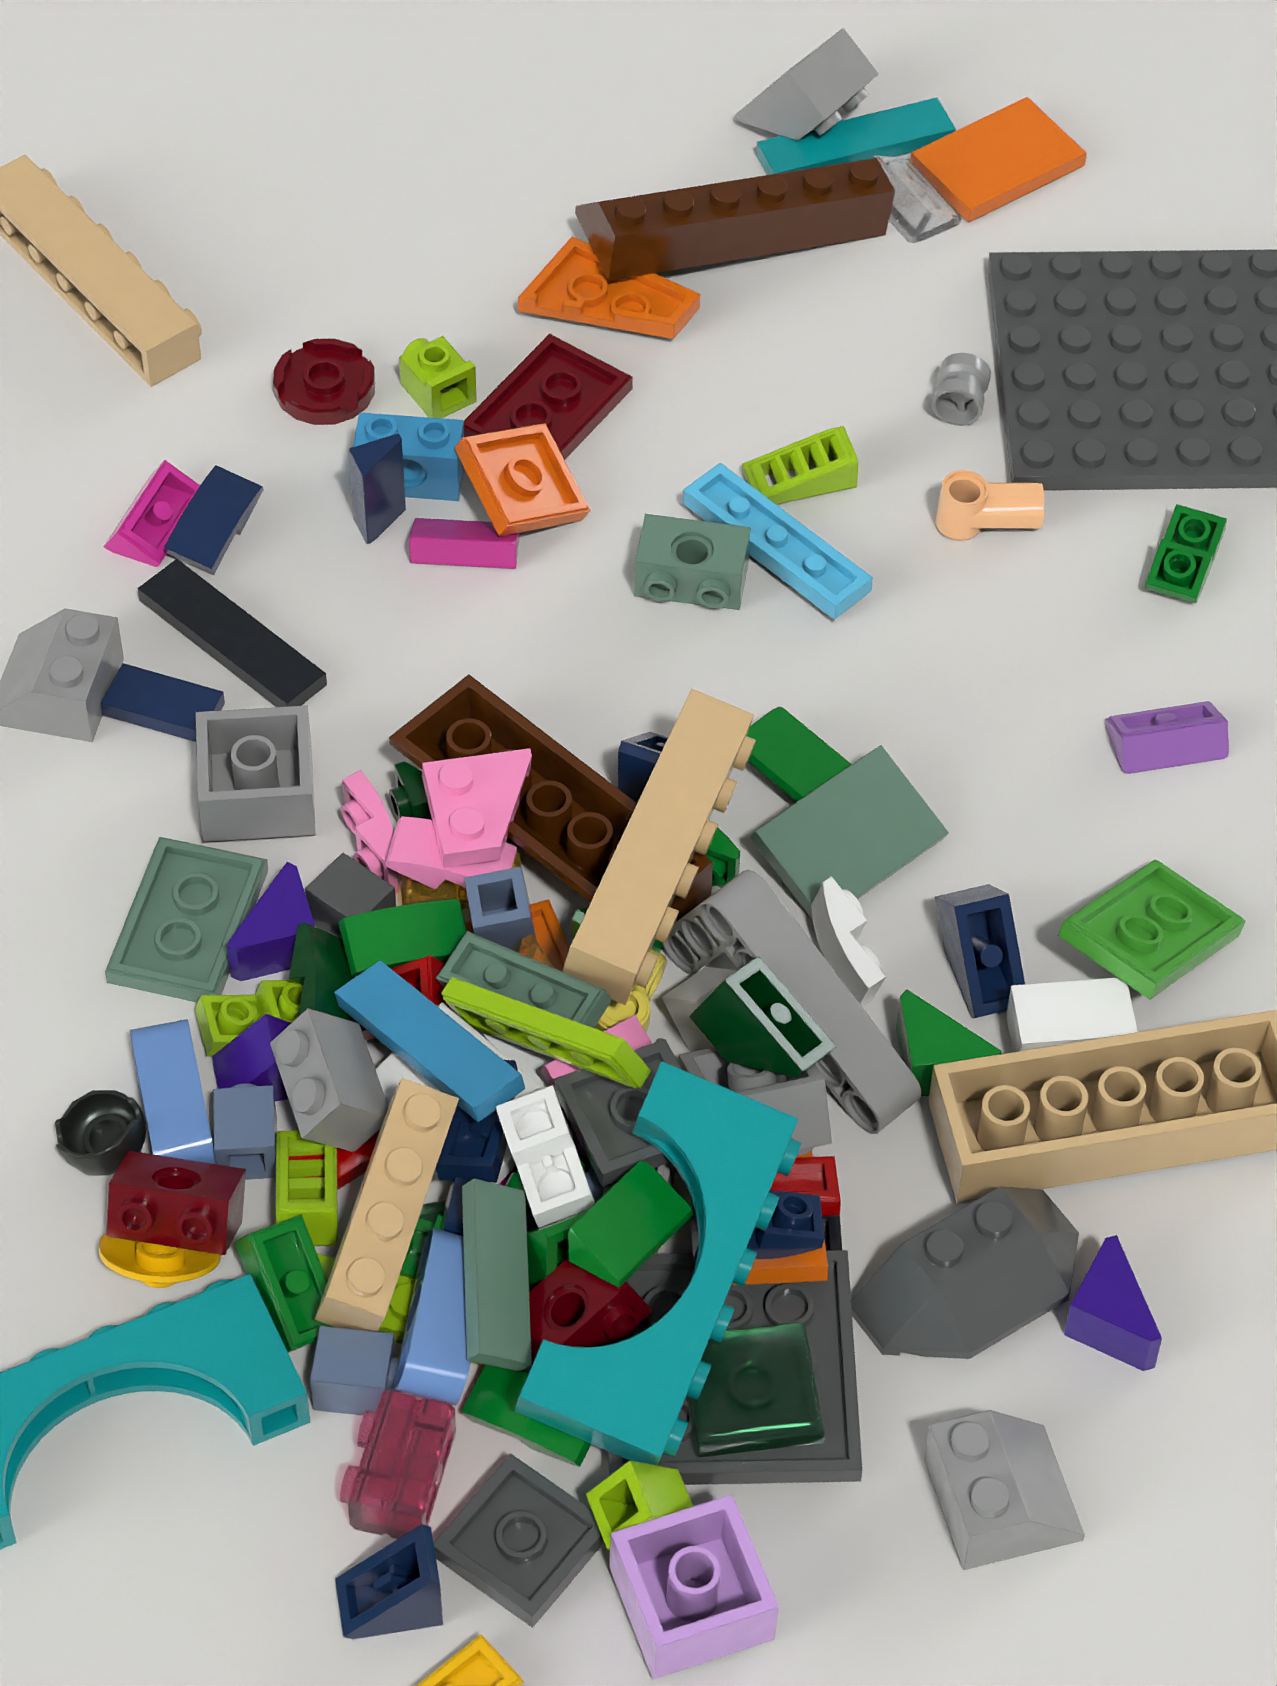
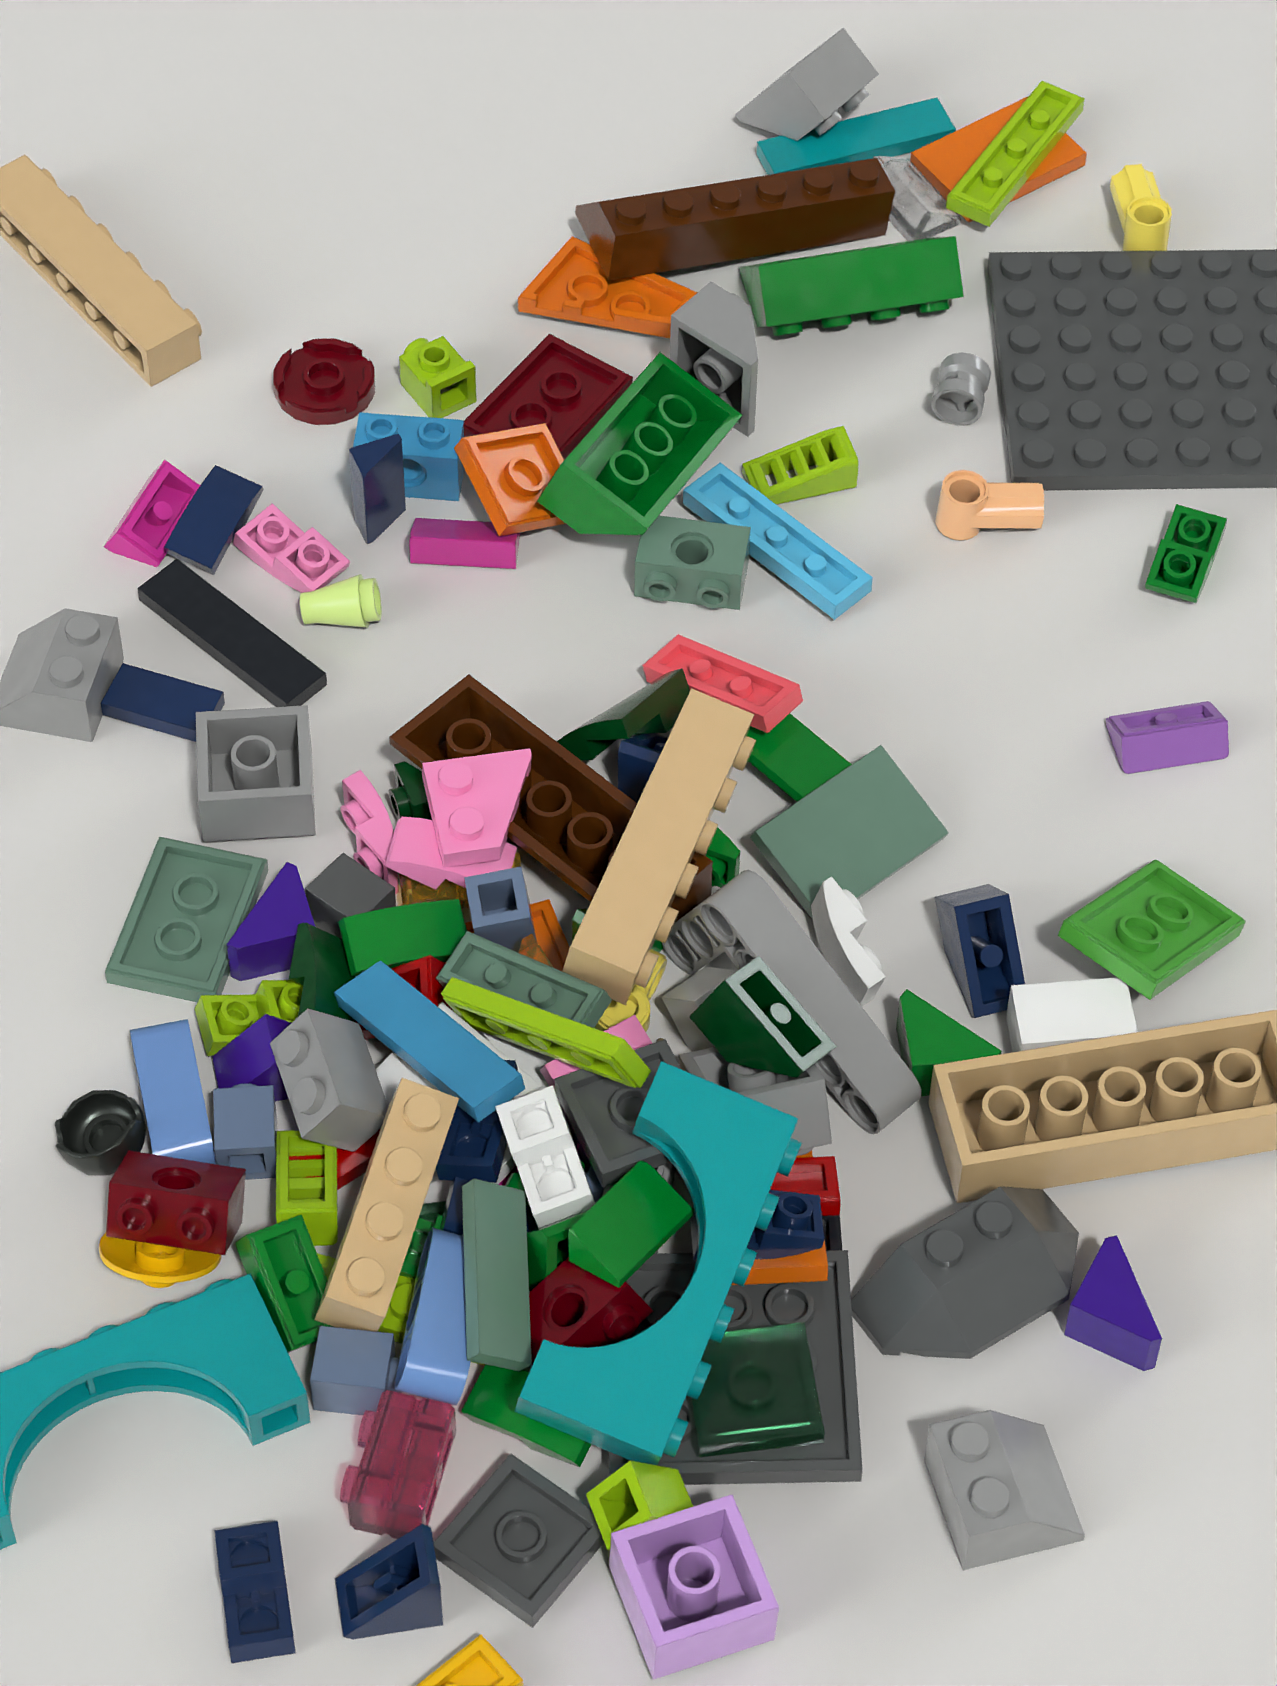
(254, 1592): none -> dark blue slope
(289, 554): none -> bright pink slope
(344, 603): none -> yellowish green cone
(639, 453): none -> green slope
(644, 712): none -> dark green slope
(717, 346): none -> light grey slope
(728, 680): none -> coral plate
(854, 282): none -> green slope
(1015, 153): none -> lime tile
(1140, 209): none -> light yellow piece

